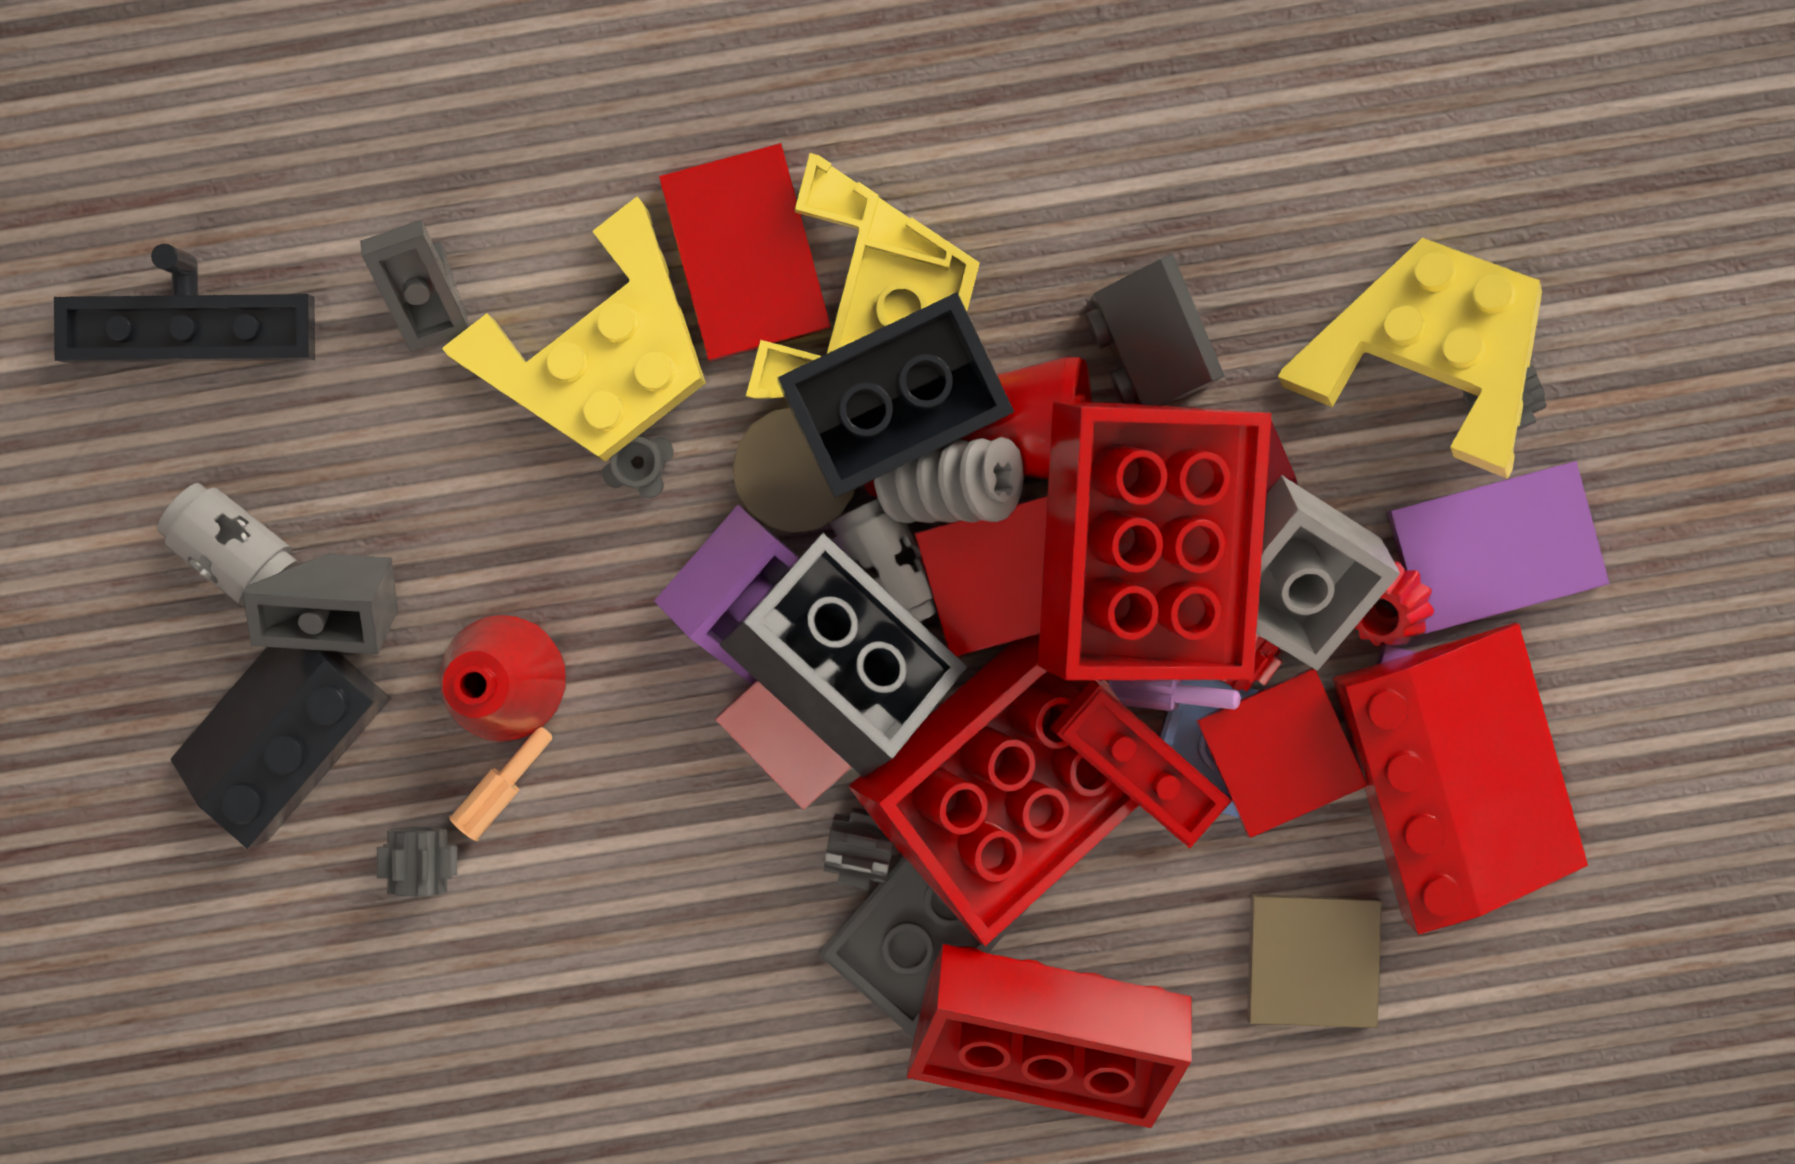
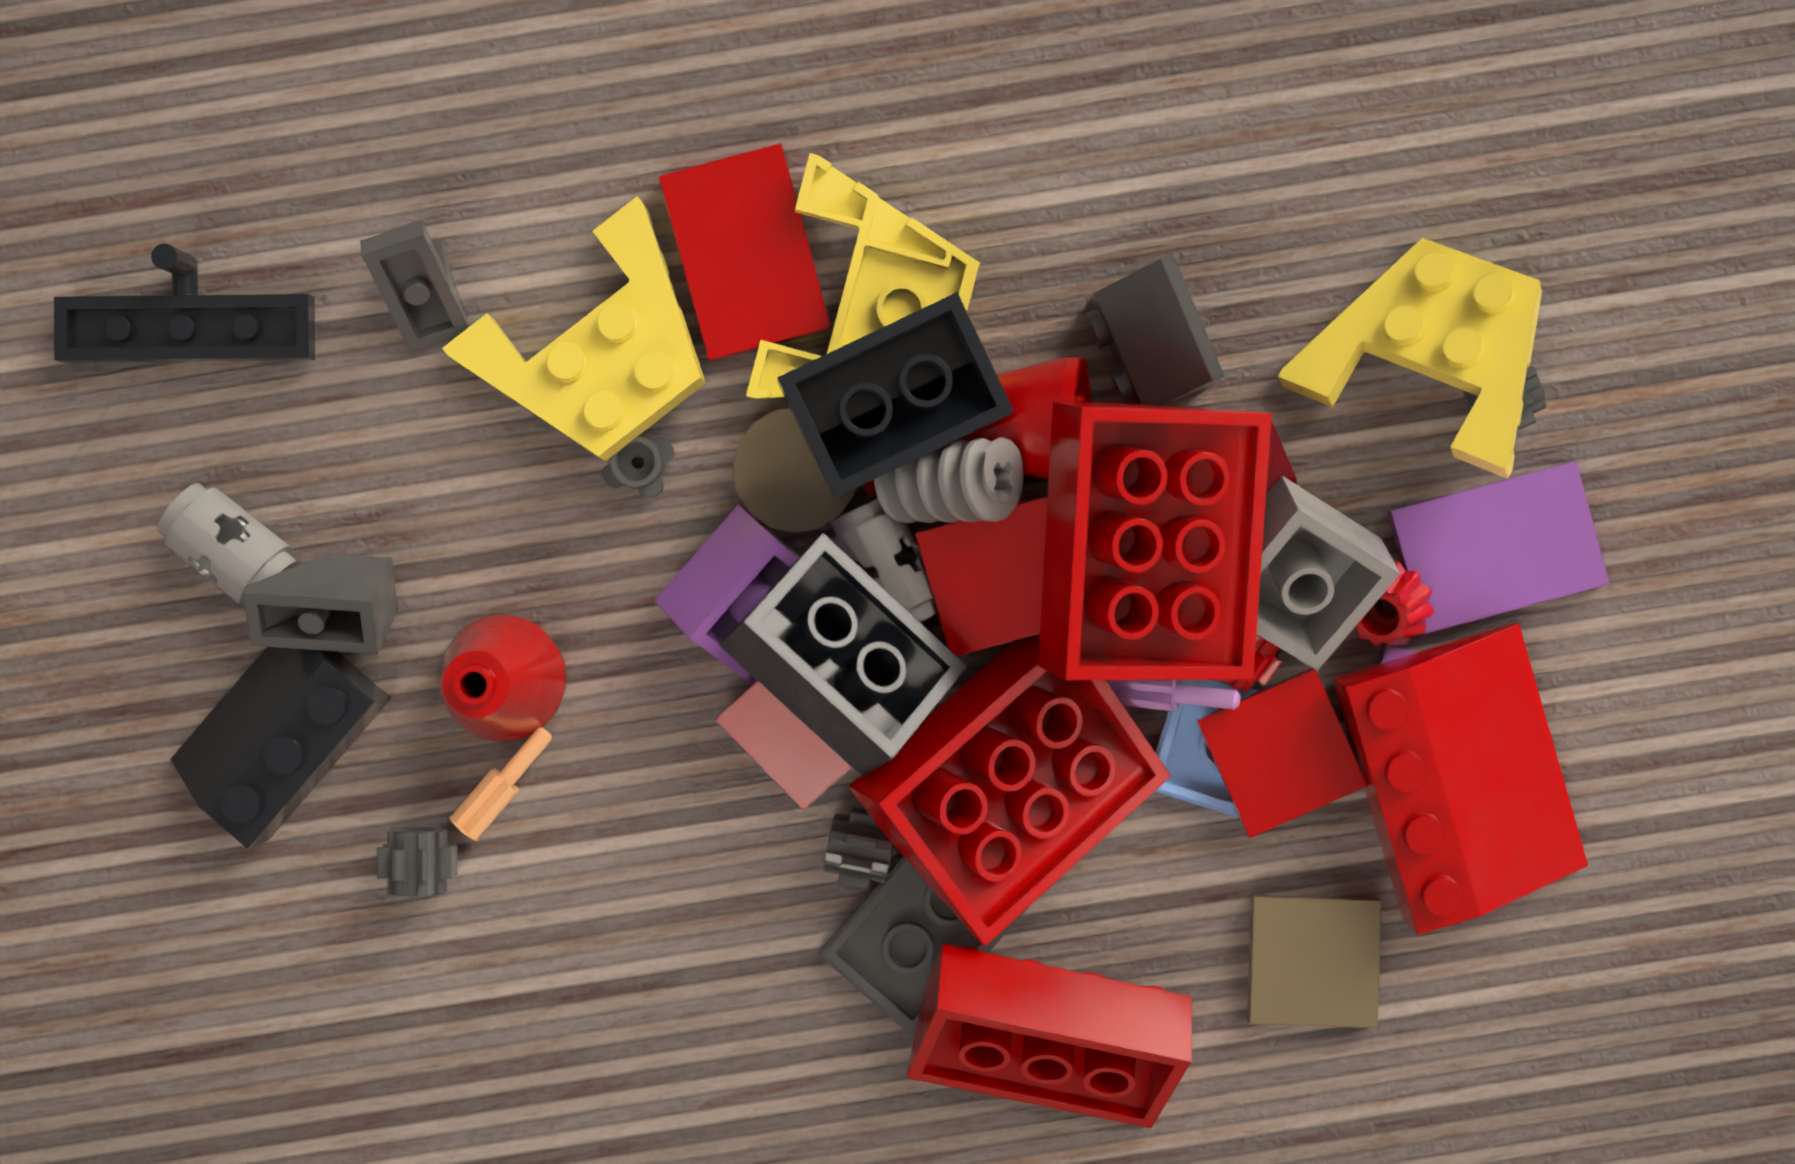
(1140, 763): red tile -> none

